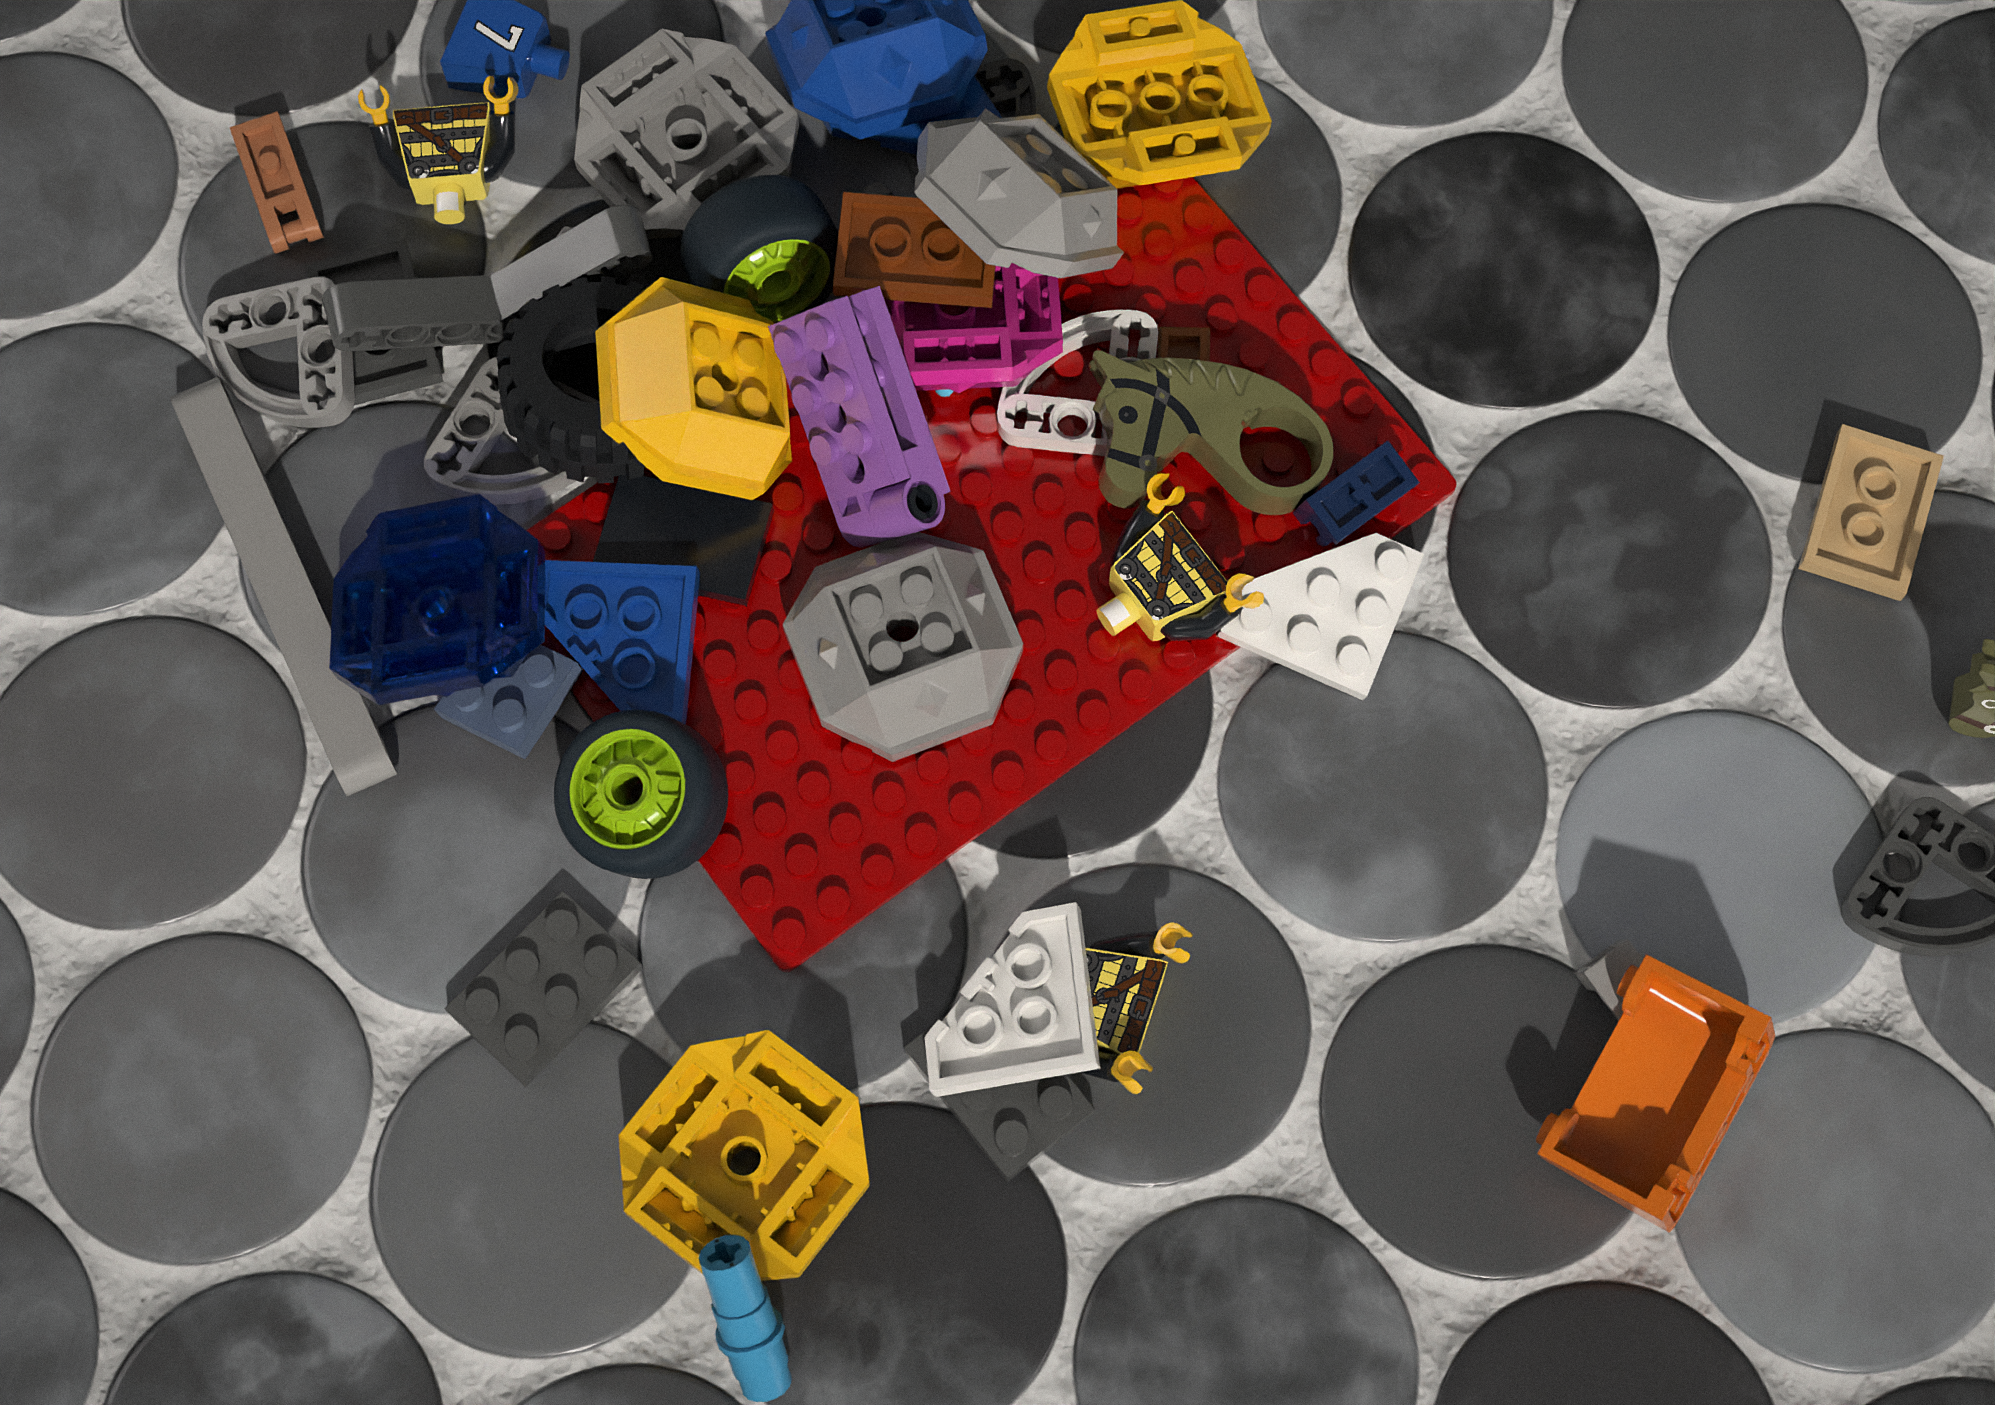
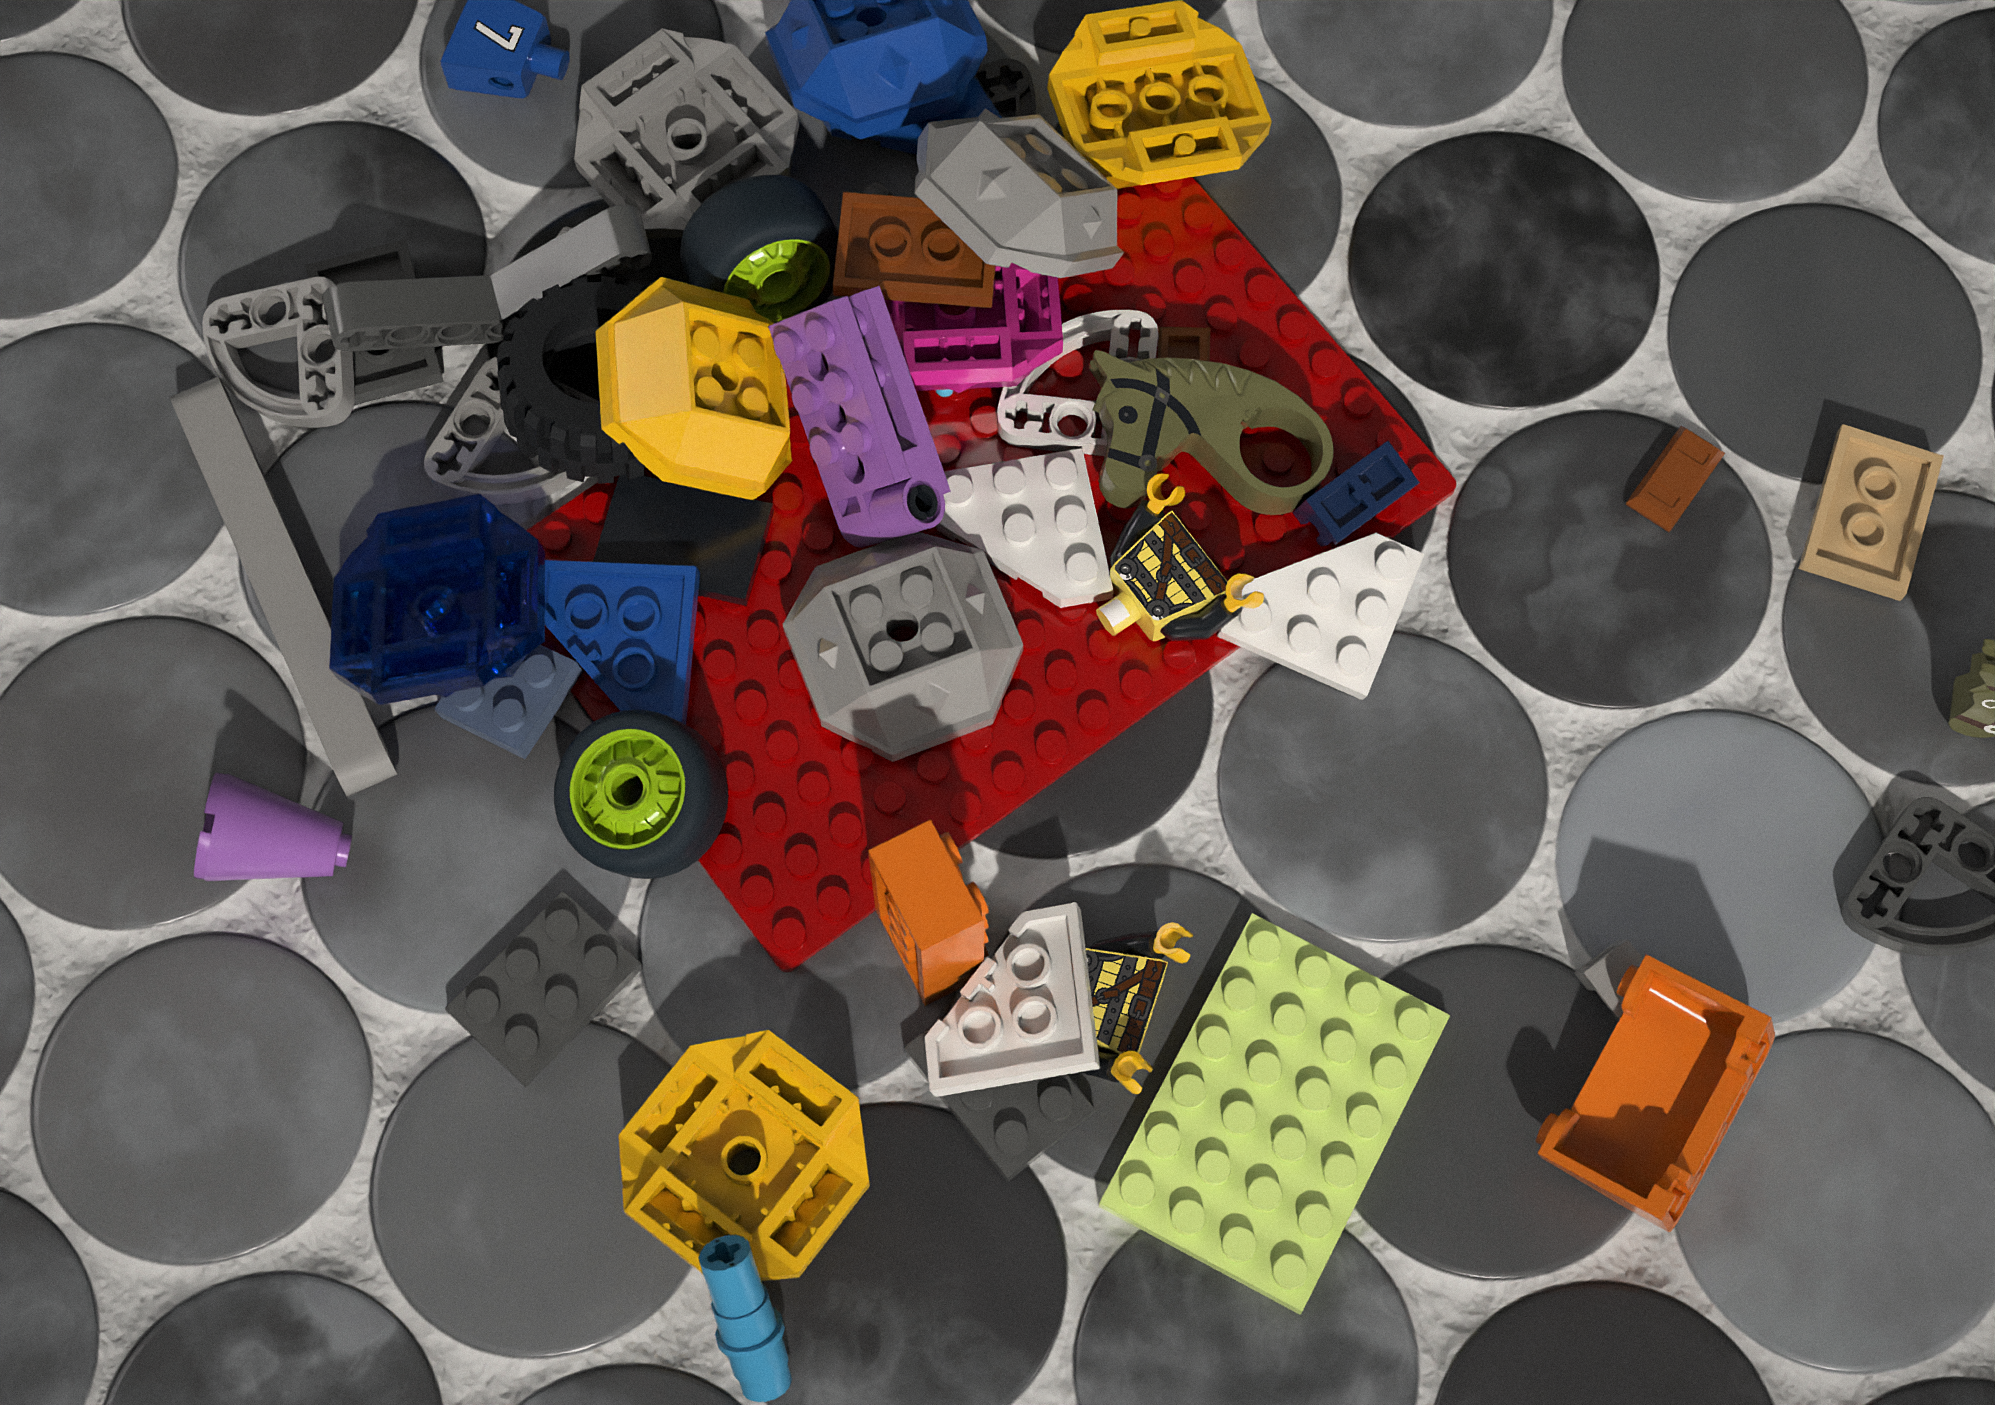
(265, 836): none -> medium lavender cone
(275, 180): nougat plate -> none
(446, 150): torso -> none
(929, 910): none -> orange brick
(1033, 524): none -> white plate
(1275, 1113): none -> yellowish green plate
(1675, 478): none -> dark orange tile

